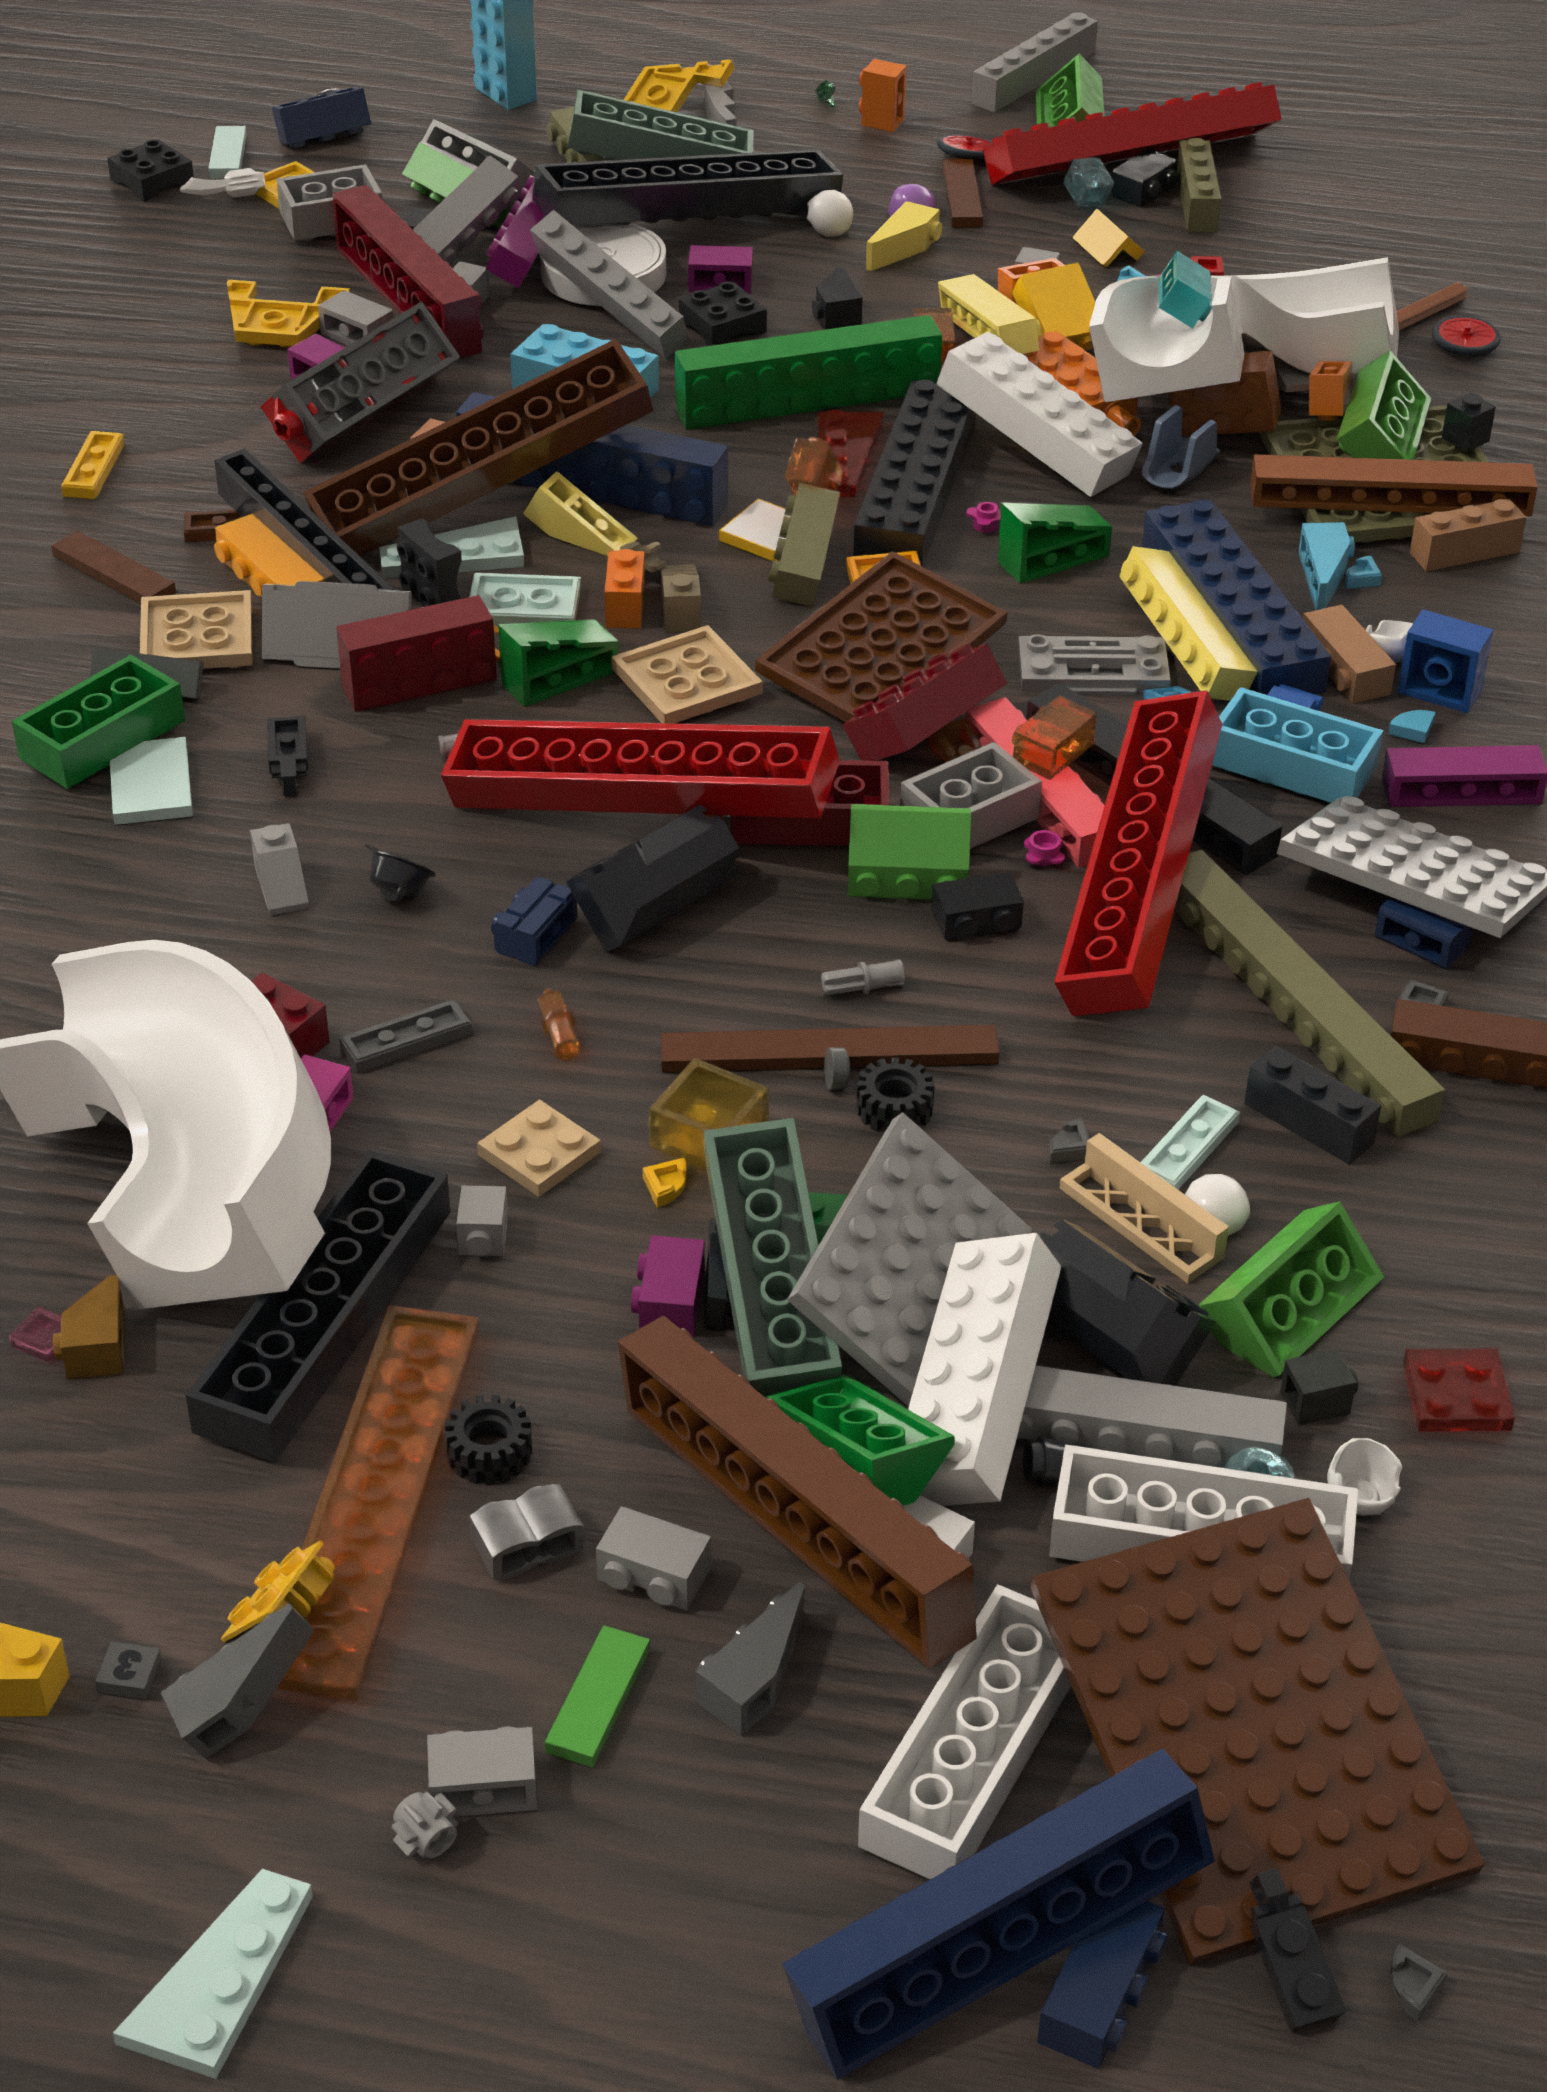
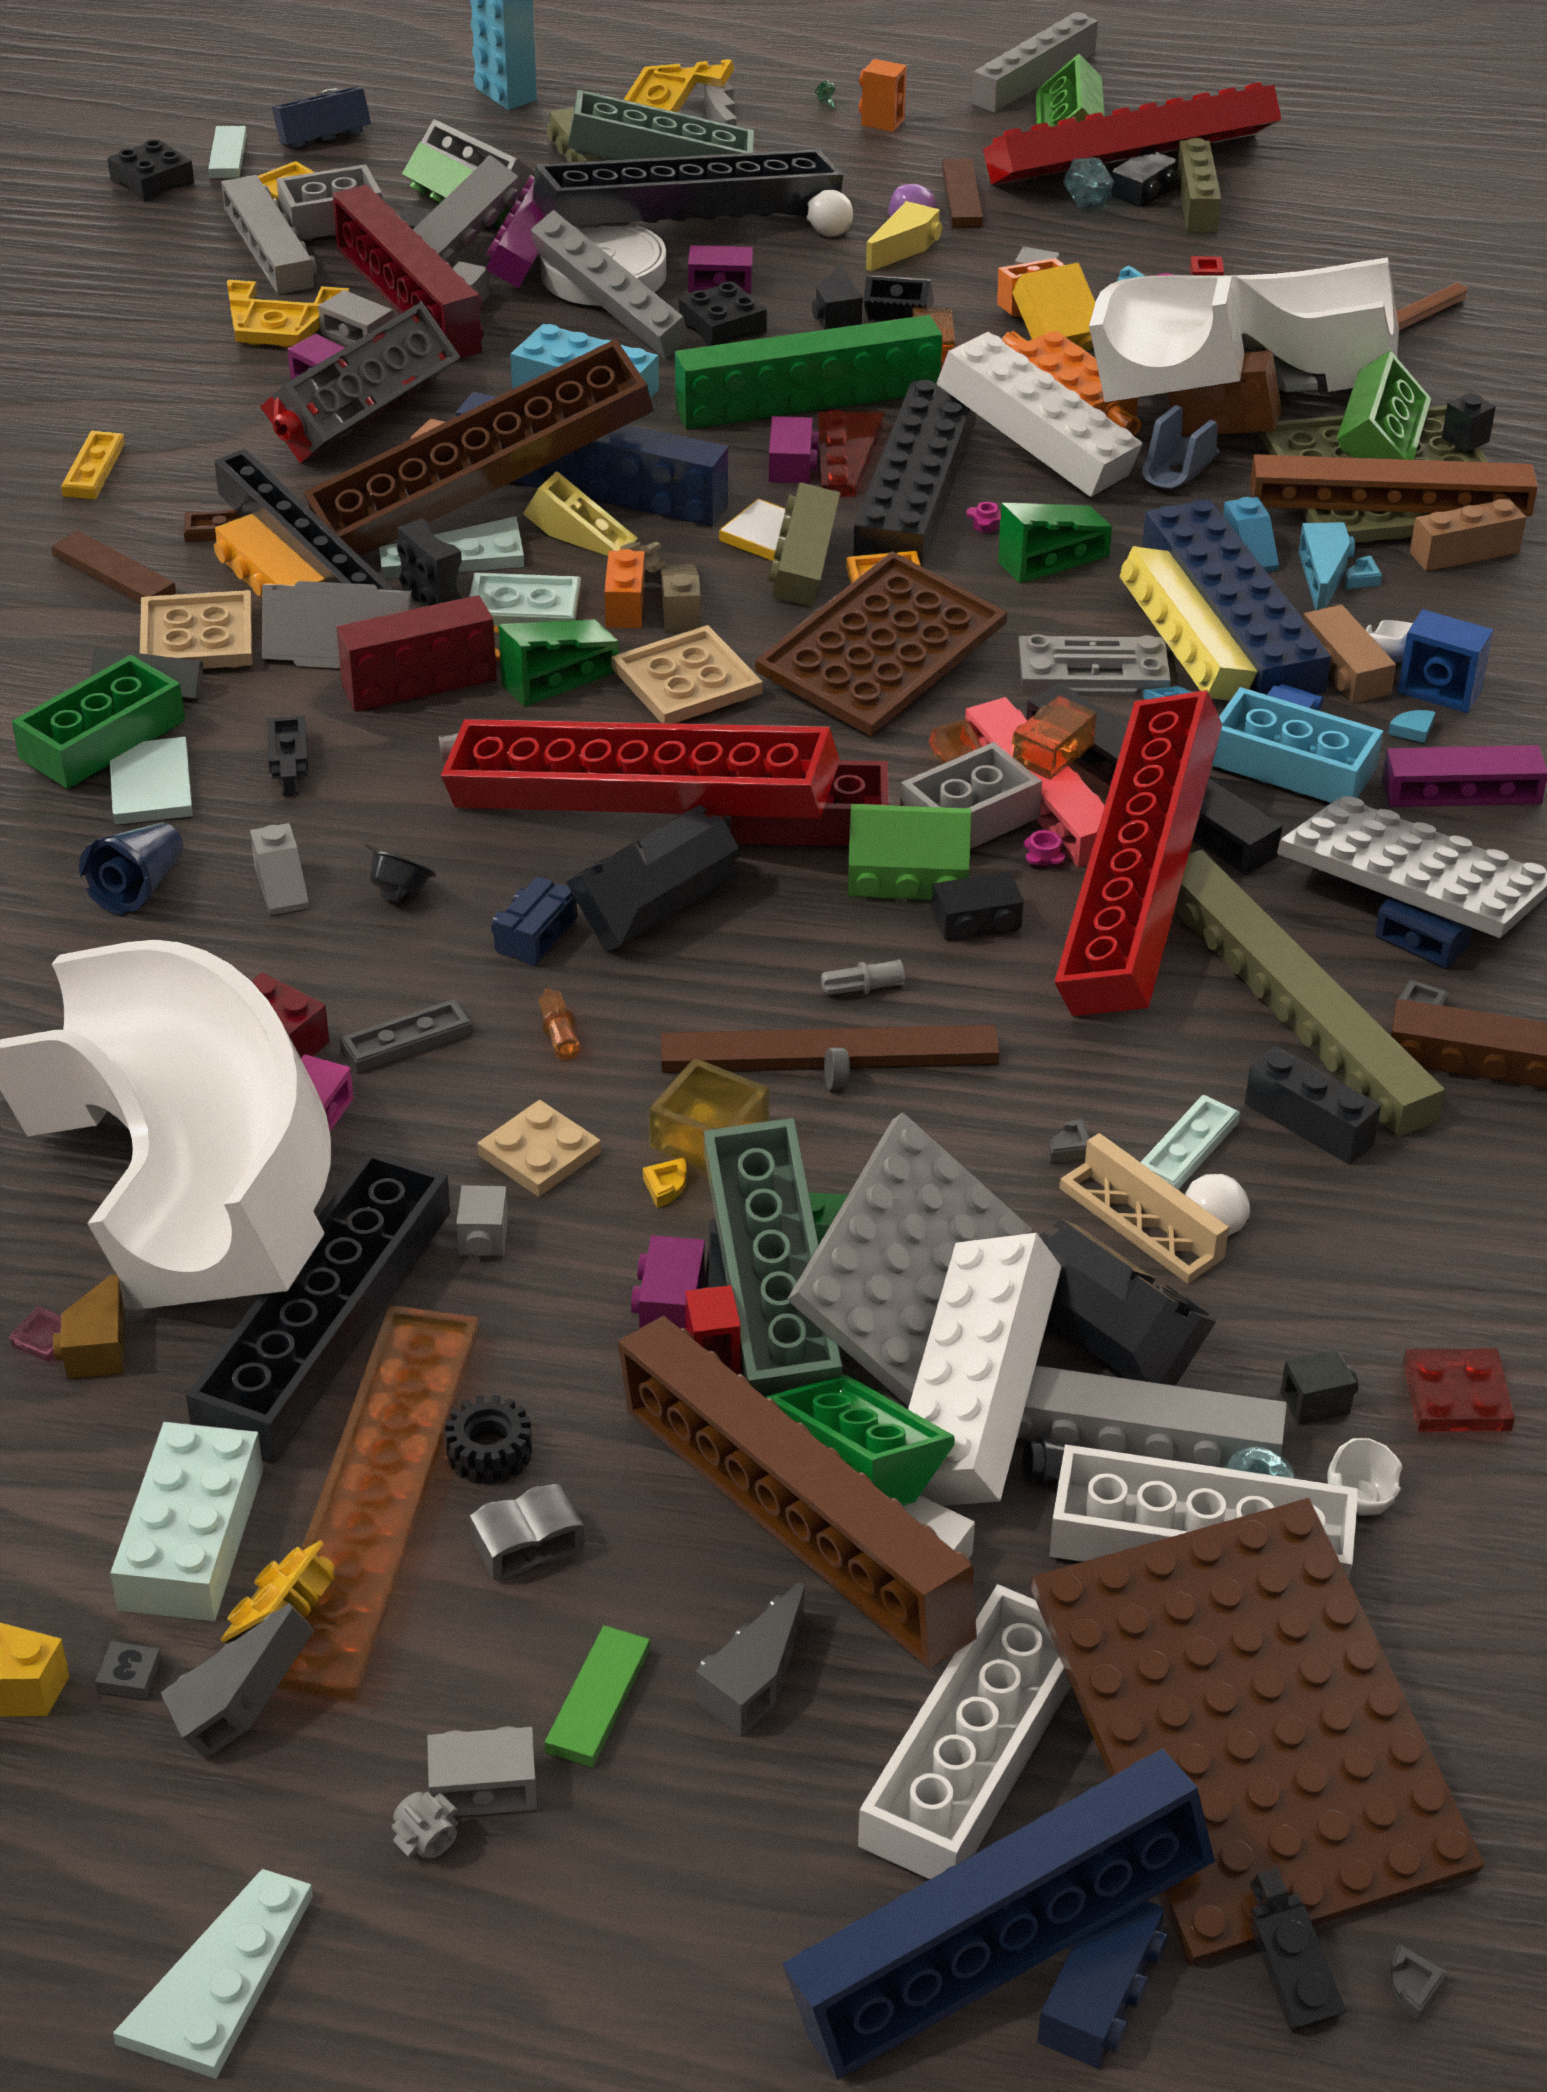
(129, 866): none -> dark blue cone
(187, 1522): none -> light aqua brick
(236, 183): white piece -> none
(268, 234): none -> light grey brick
(654, 1556): light grey brick -> none
(715, 1323): none -> red piece
(792, 449): none -> magenta brick
(813, 464): clear orange brick -> none
(894, 1079): black tyre -> none
(895, 297): none -> black brick
(924, 702): dark red brick -> none
(963, 145): wheel -> none
(983, 309): light yellow brick -> none
(1105, 239): yellow panel -> none
(1185, 290): teal brick -> none
(1254, 528): none -> dark azure slope
(1293, 1289): bright green slope -> none
(1330, 389): orange brick -> none
(1466, 335): red wheel -> none

